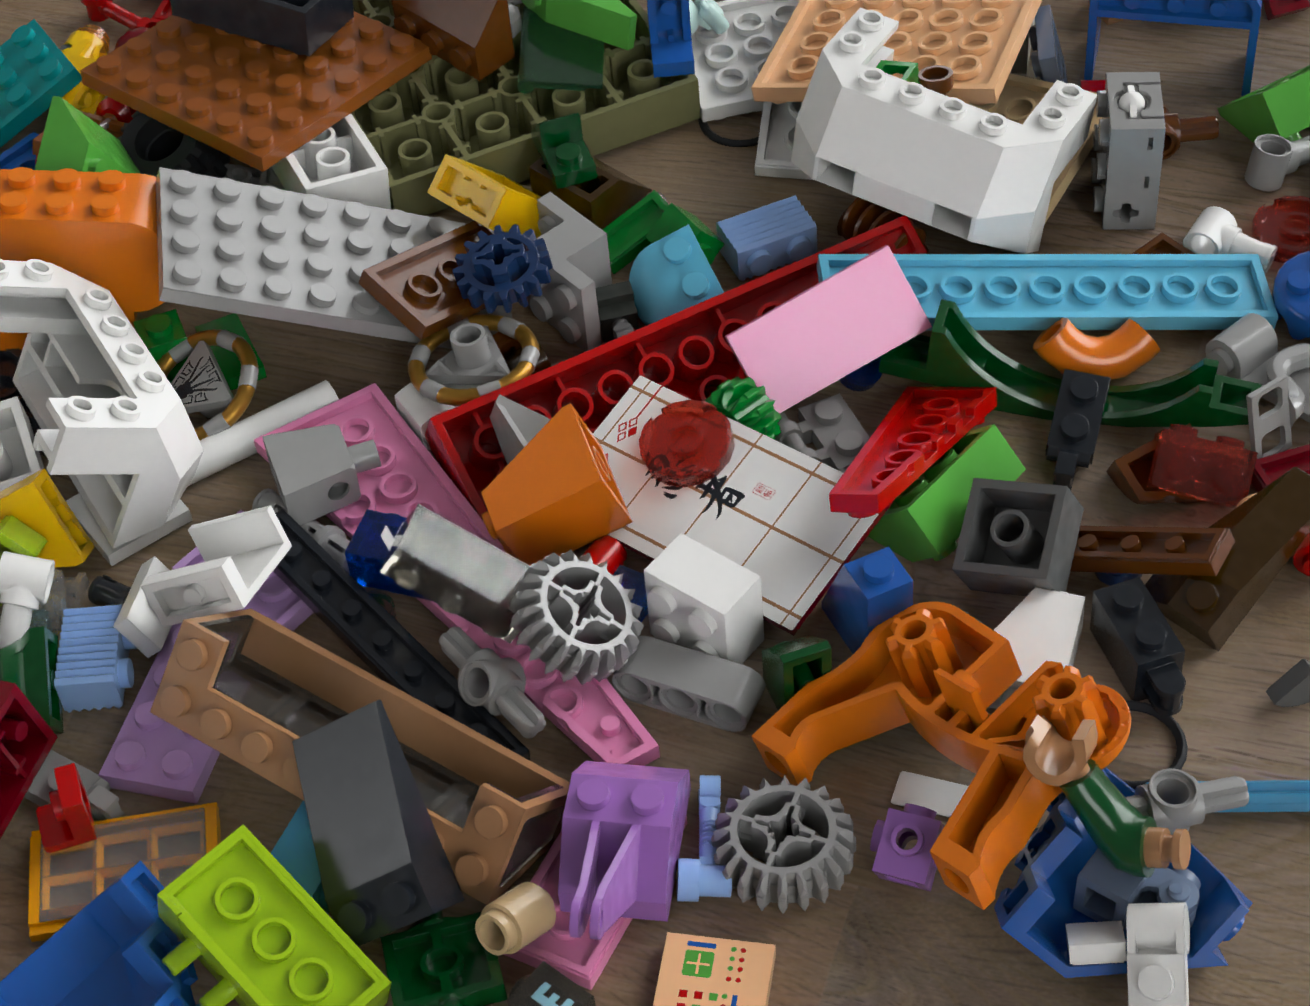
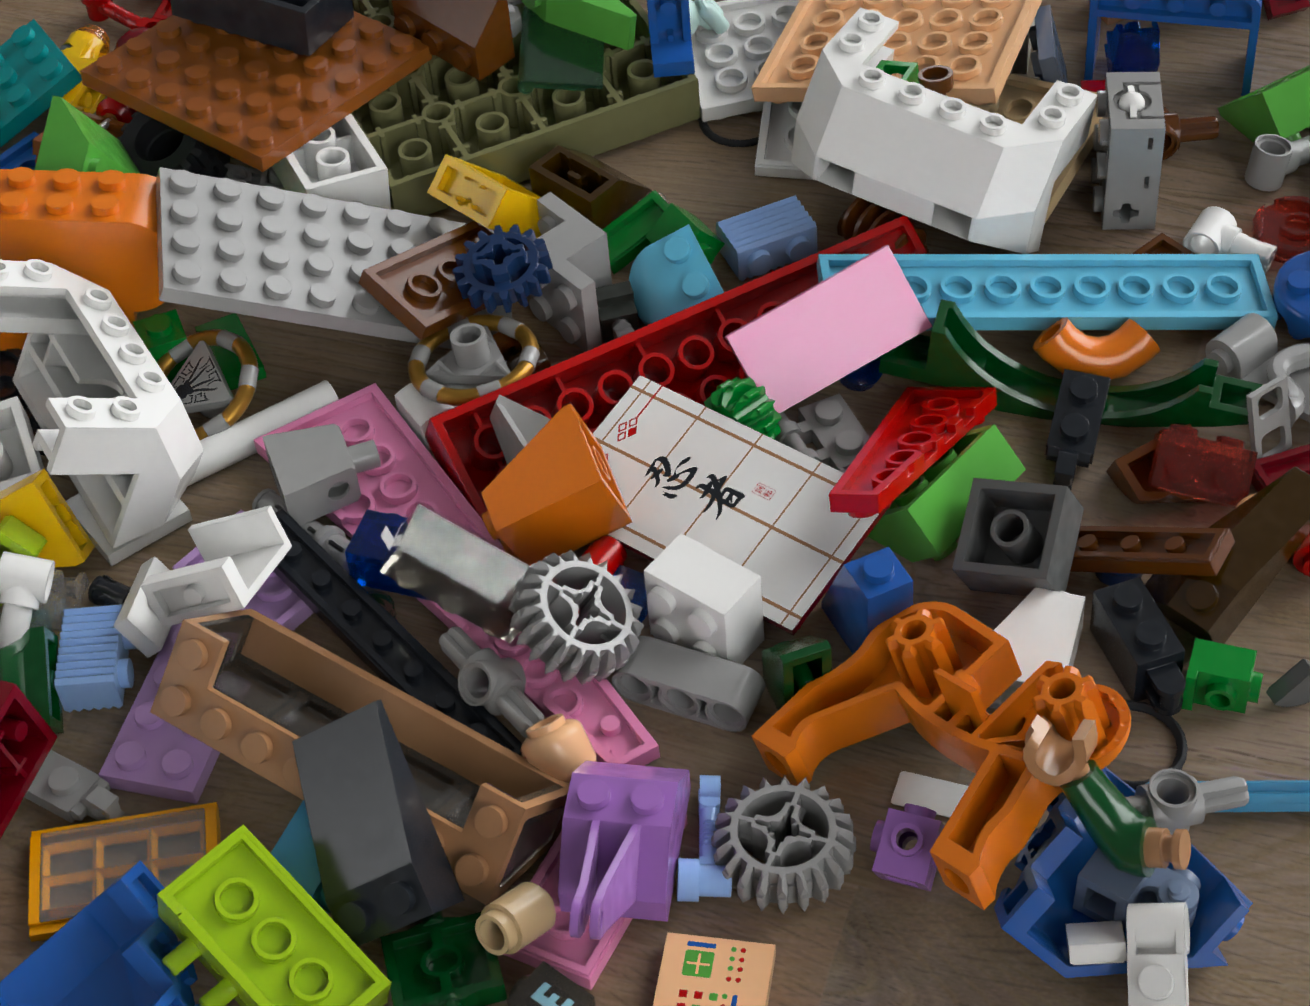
(69, 815): red bracket -> none
(557, 746): none -> light nougat head
(564, 150): dark green slope -> none
(686, 443): clear red tile -> none
(1133, 48): none -> clear blue hand
(1221, 677): none -> green brick

